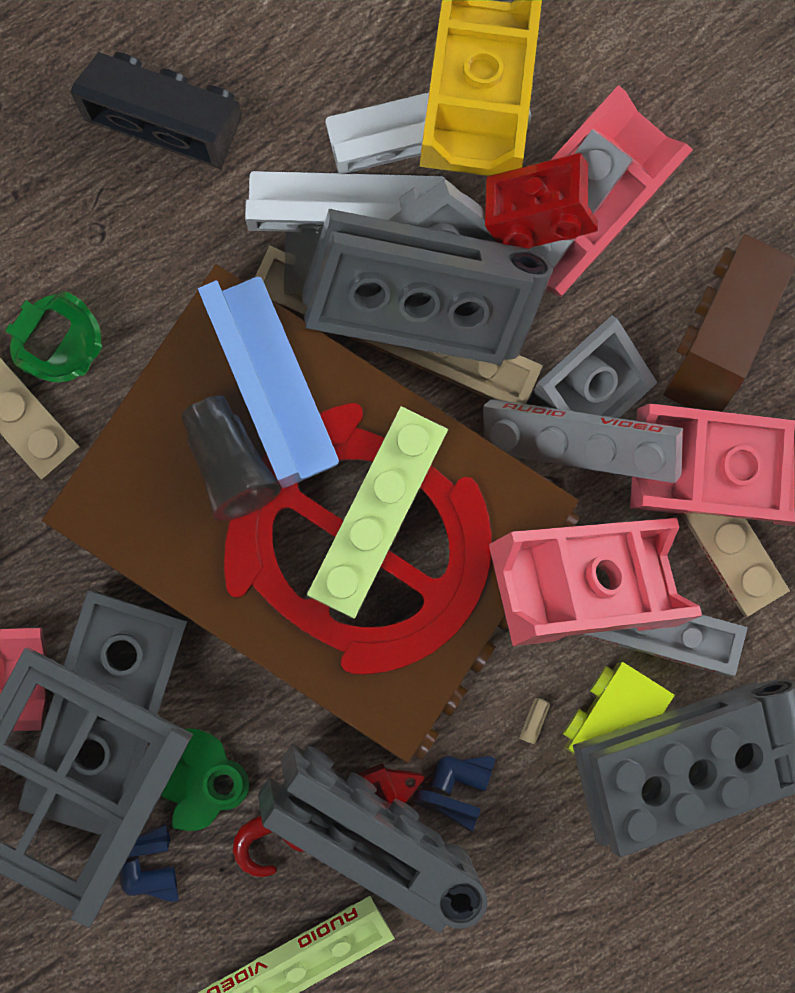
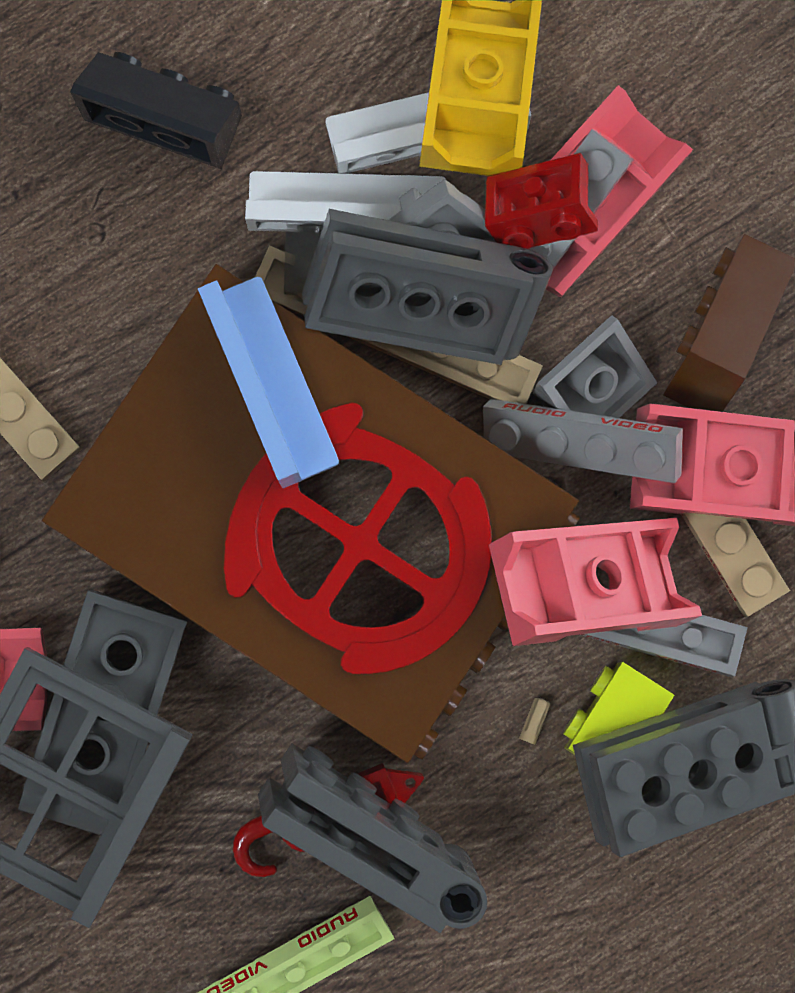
(75, 351): green helmet -> none
(153, 882): dark blue piece -> none
(194, 783): green plate -> none
(227, 460): clear smoke plant -> none
(377, 512): yellowish green plate -> none
(448, 770): dark blue piece -> none

